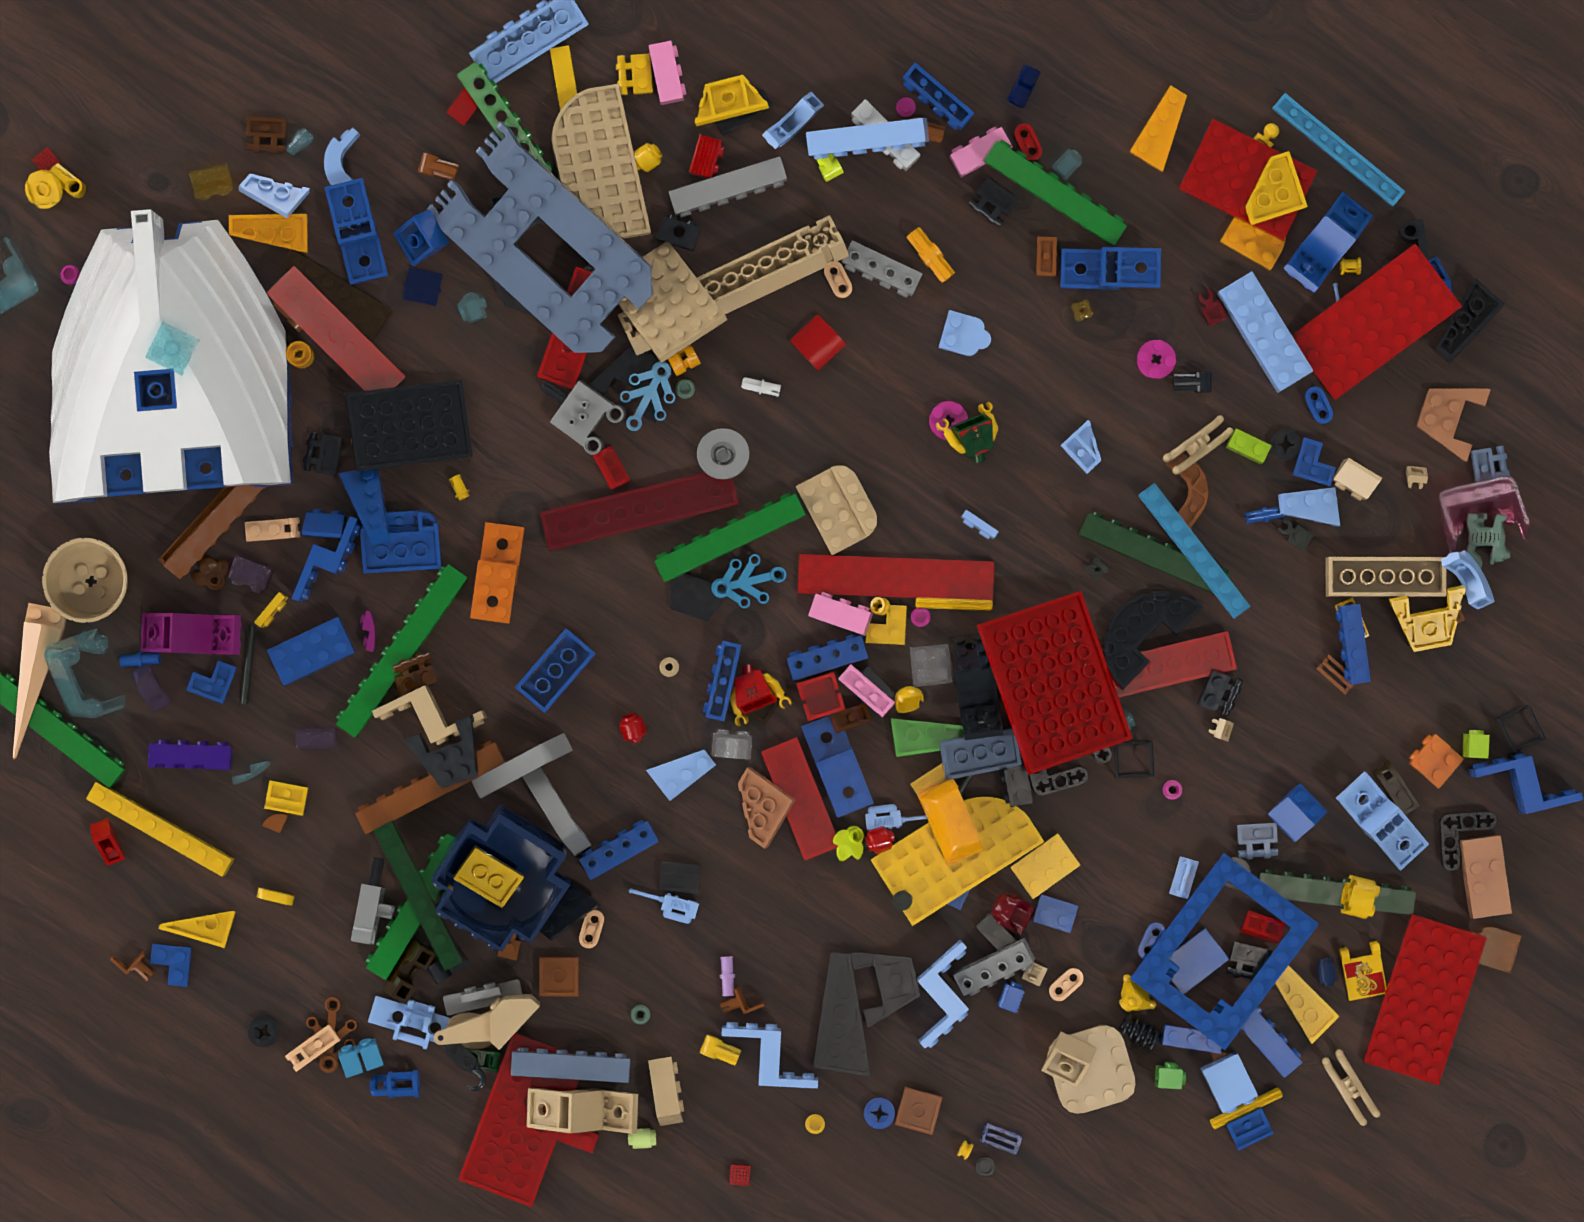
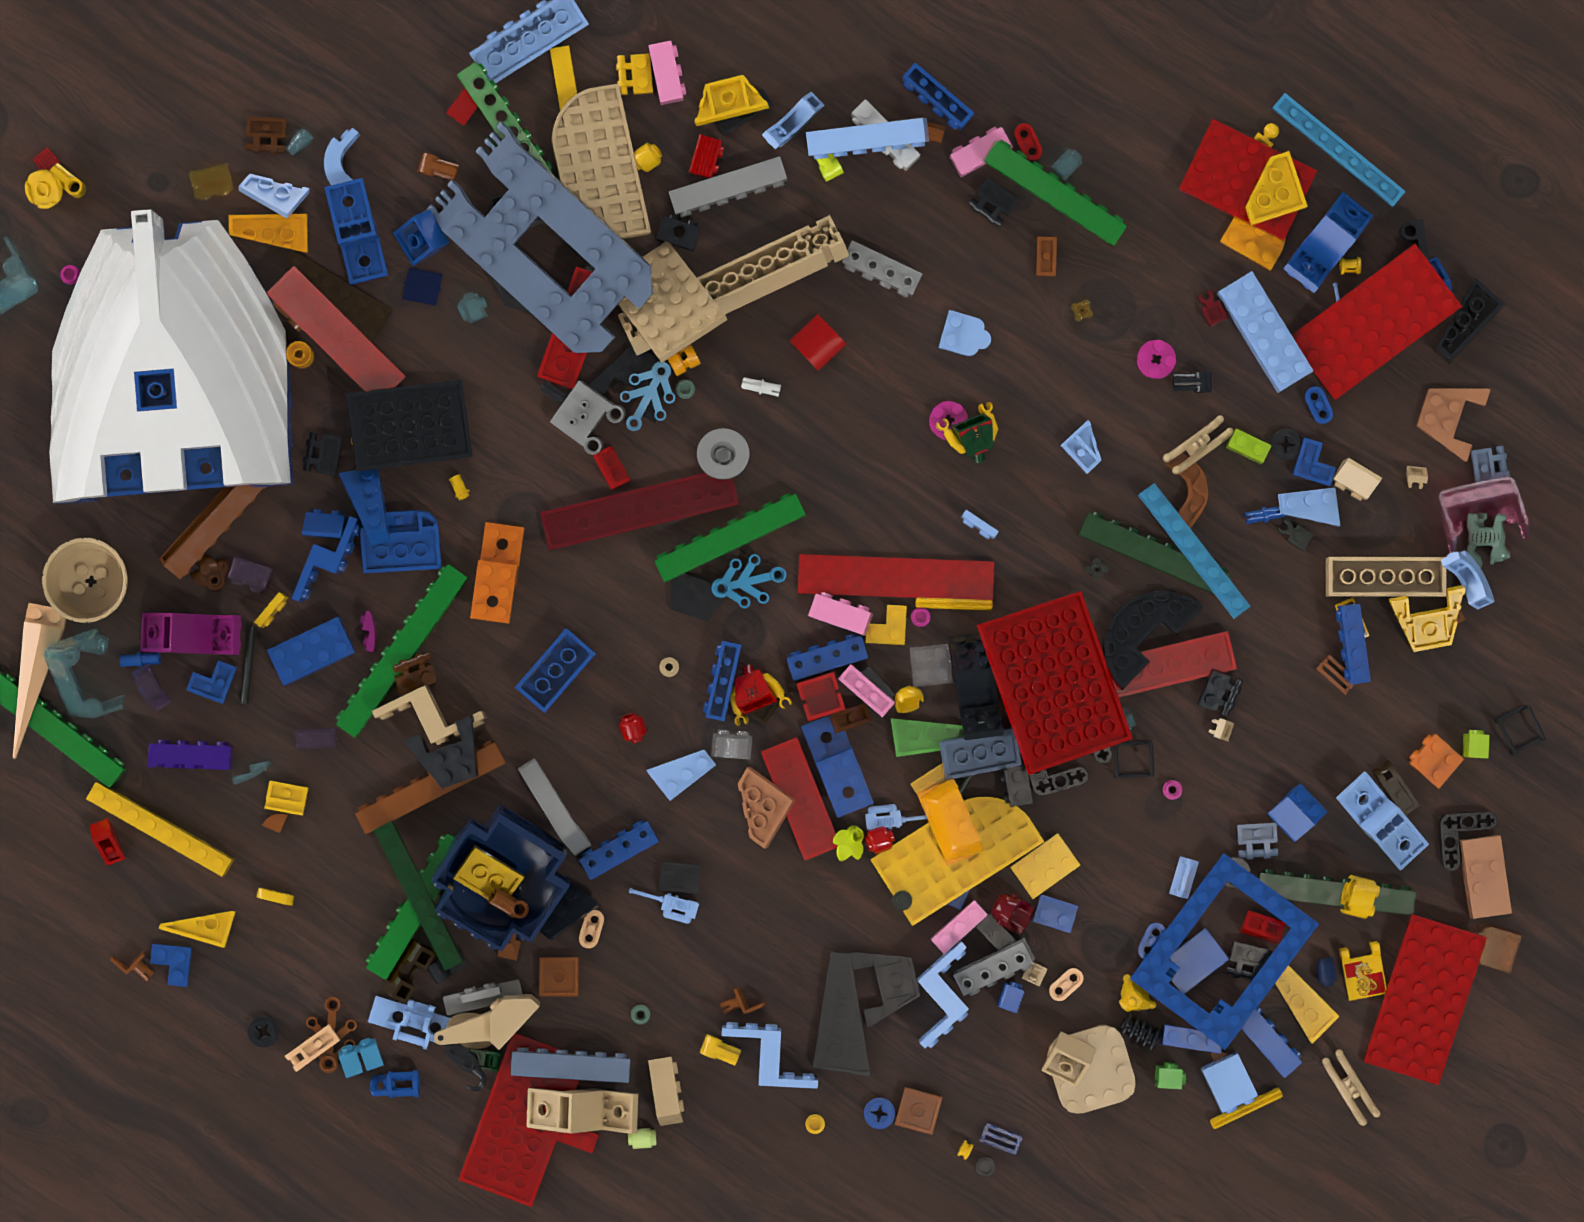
(172, 348): clear light blue plate -> none
(271, 529): light nougat plate -> none
(371, 906): light grey piece -> none
(507, 903): none -> dark orange piece
(522, 765): light grey beam -> none
(727, 976): lavender pin -> none
(739, 1174): tile -> none
(838, 279): light nougat plate -> none
(838, 507): tan plate -> none
(880, 611): yellow bush -> none
(905, 107): dark pink plate -> none
(930, 255): light orange piece -> none
(958, 926): none -> bright pink brick
(1023, 86): clear blue pin -> none
(1110, 268): blue bracket -> none
(1157, 136): light orange wing -> none
(1249, 1129): blue plate -> none
(1525, 783): blue bracket -> none

